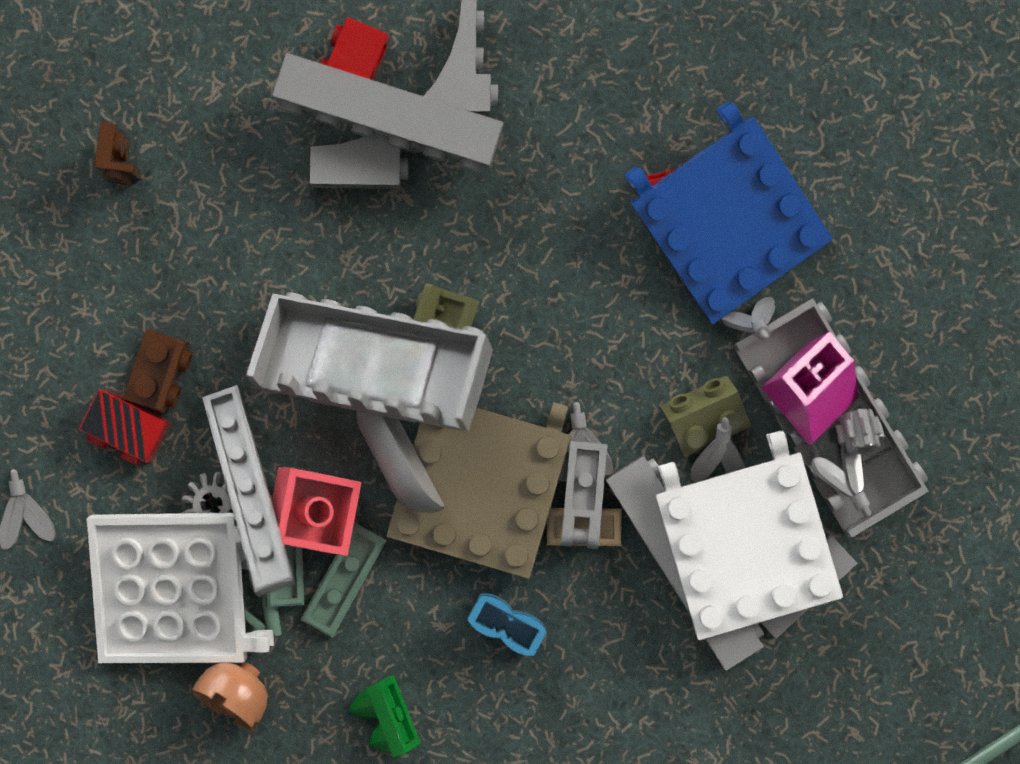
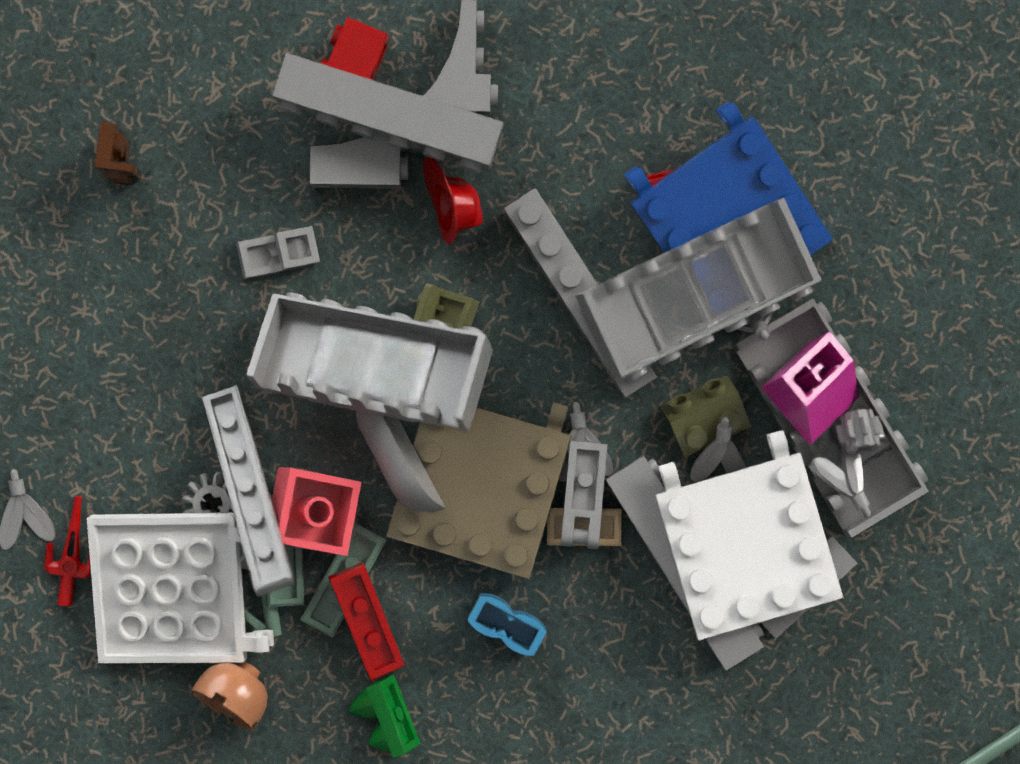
(68, 566): none -> red piece
(124, 426): brick -> none
(157, 371): reddish brown bracket -> none
(278, 252): none -> light grey slope
(366, 621): none -> red plate
(453, 199): none -> red piece
(562, 269): none -> light grey brick
(698, 290): none -> light grey window

